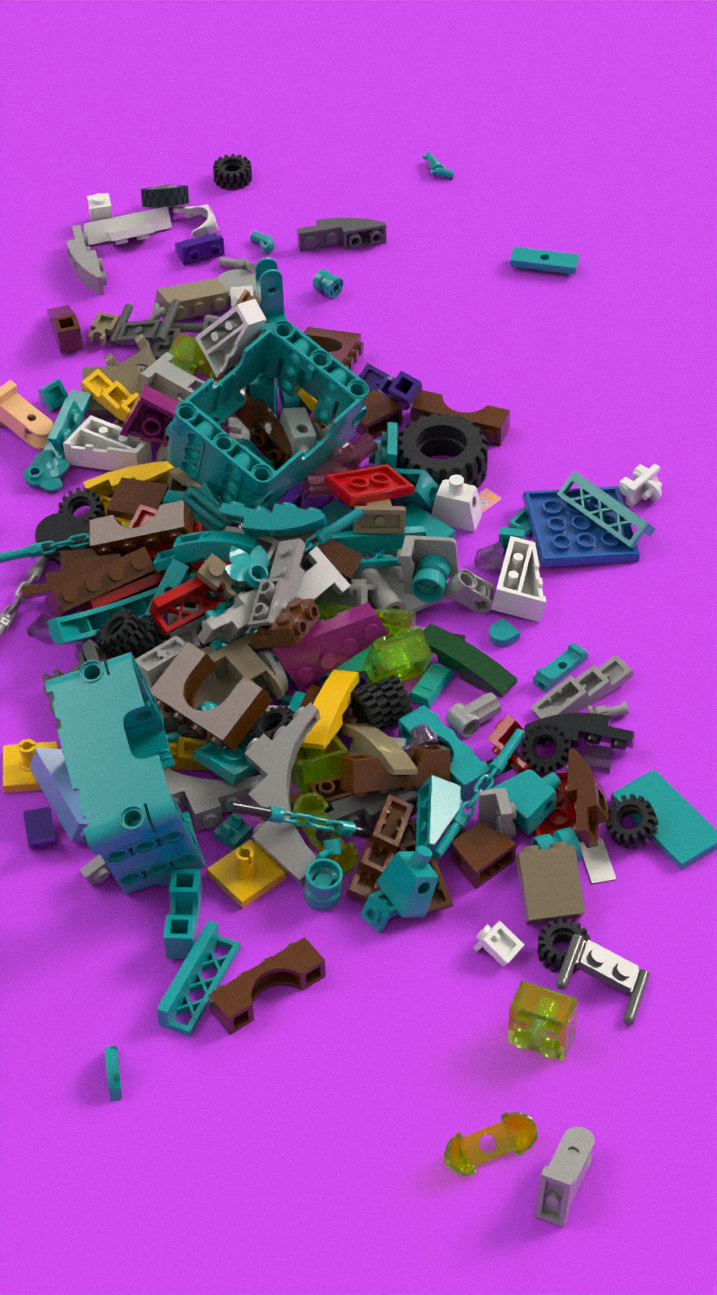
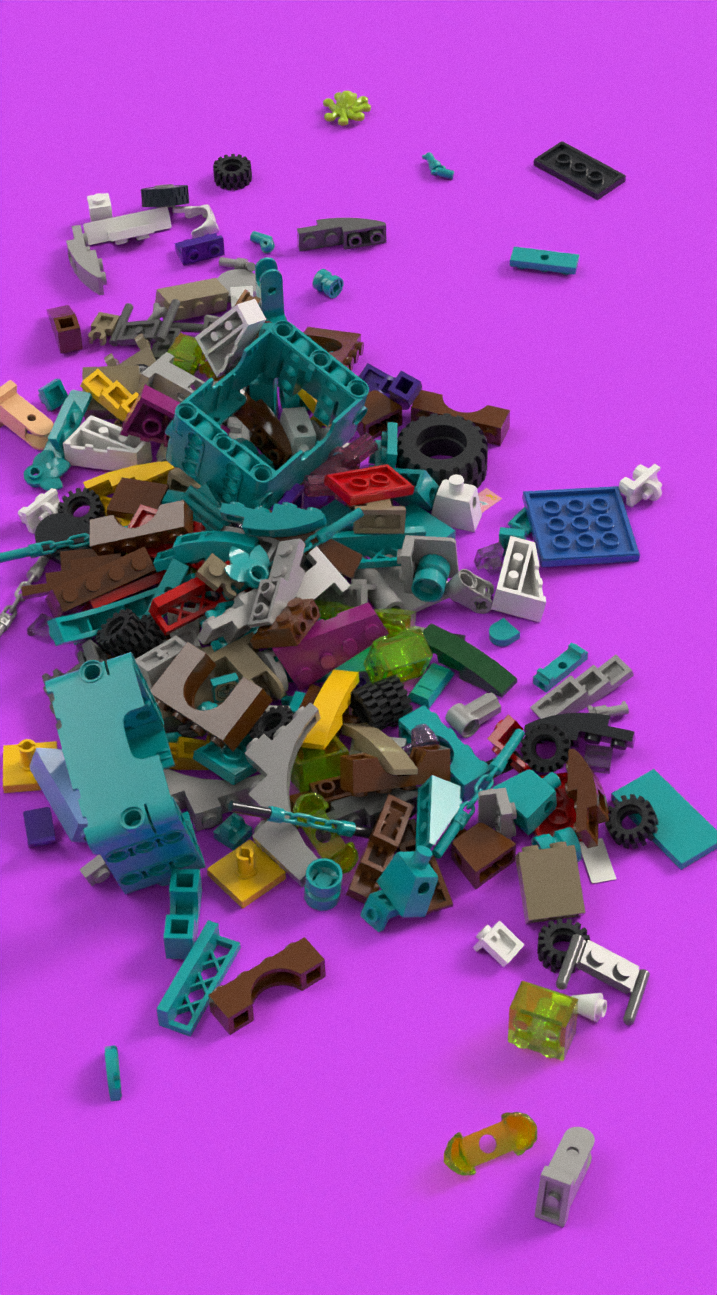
(42, 507): none -> white hips
(223, 686): none -> tile
(331, 847): teal hand -> none
(346, 107): none -> lime animal
(579, 170): none -> black tile
(591, 1006): none -> white cone
(613, 505): teal fence -> none

